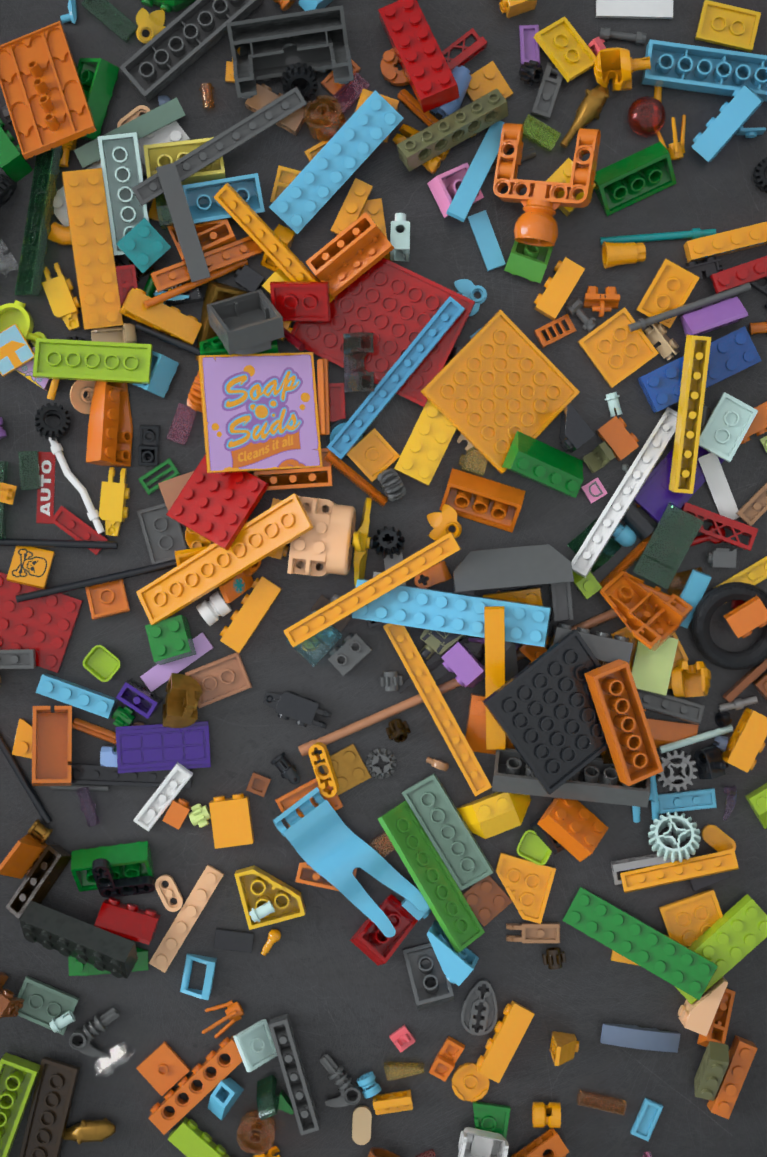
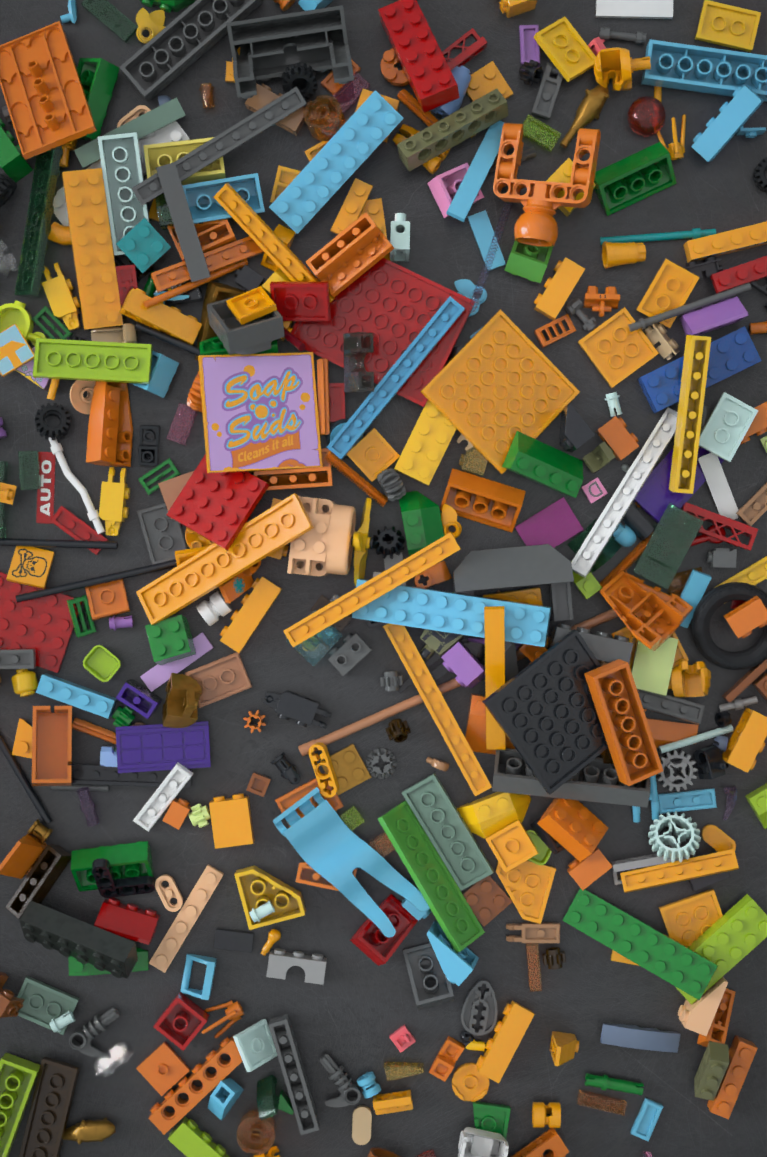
(24, 682): none -> yellow head
(41, 314): none -> green tile
(76, 601): none -> green tile
(121, 622): none -> medium lavender pin
(181, 1021): none -> red brick
(251, 305): none -> light orange tile
(253, 726): none -> orange gear
(281, 961): none -> light grey arch
(352, 818): none -> clear neon green plate
(420, 521): none -> green wedge
(470, 1043): none -> arm
(491, 254): none -> piece
(512, 845): none -> light orange plate
(533, 964): none -> clear orange piece
(550, 525): none -> magenta tile
(589, 869): none -> orange brick
(605, 1082): none -> green pin

